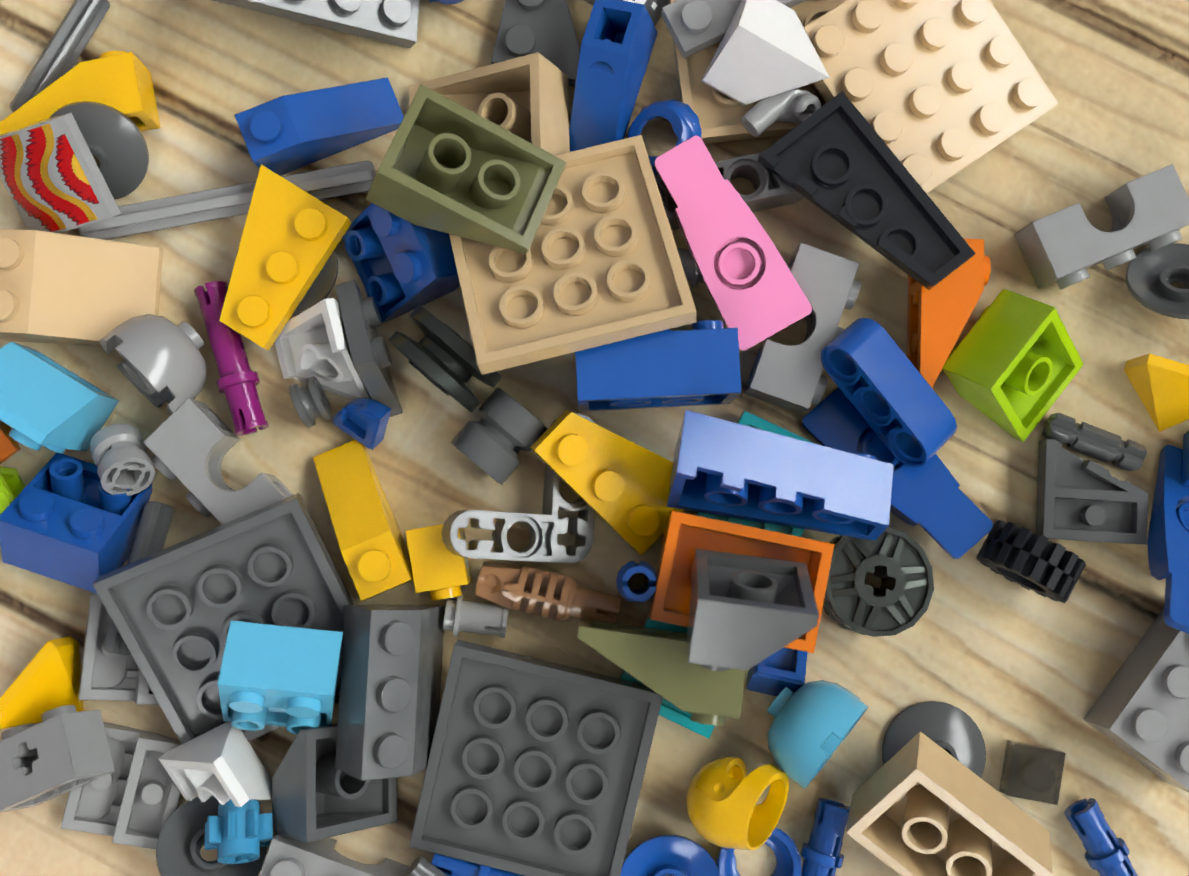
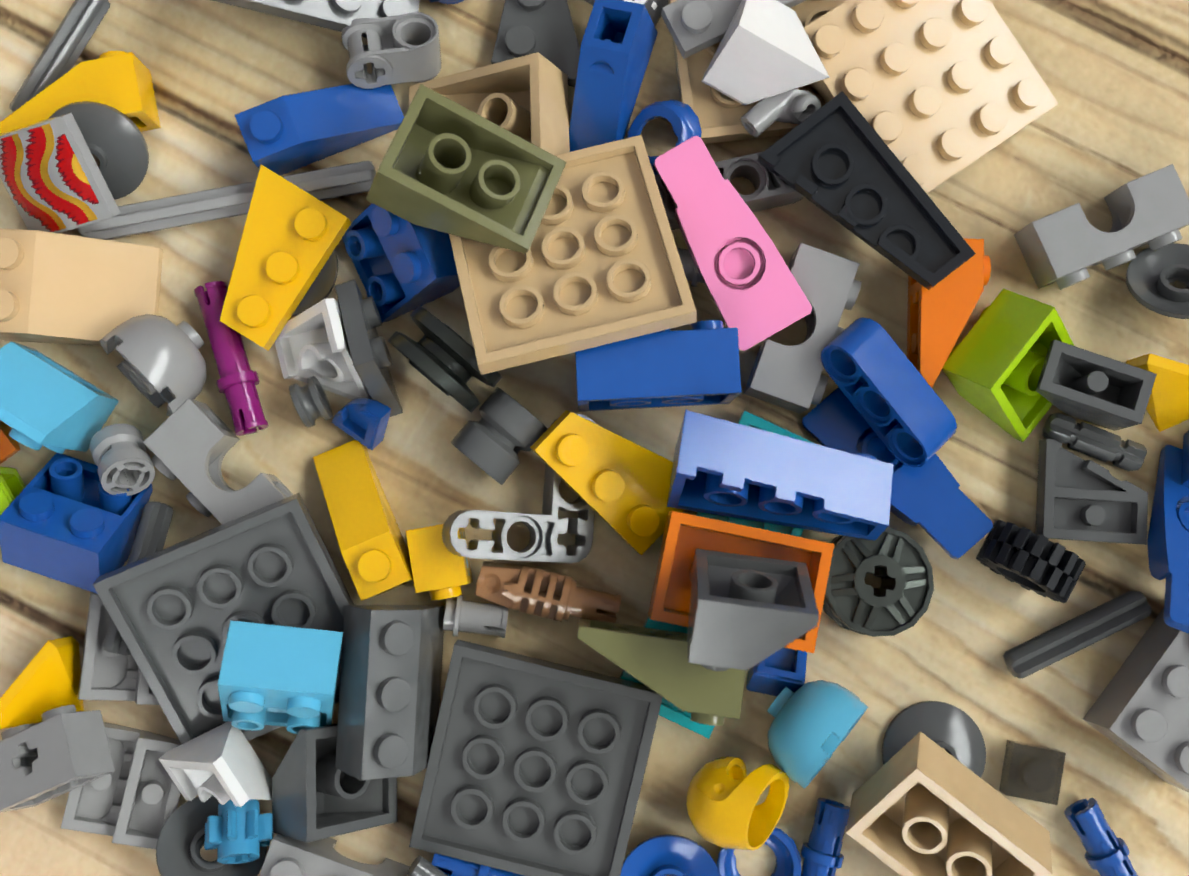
(398, 48): none -> light grey piece
(645, 592): blue pin -> none
(1077, 634): none -> dark grey axle
(1094, 386): none -> dark grey slope

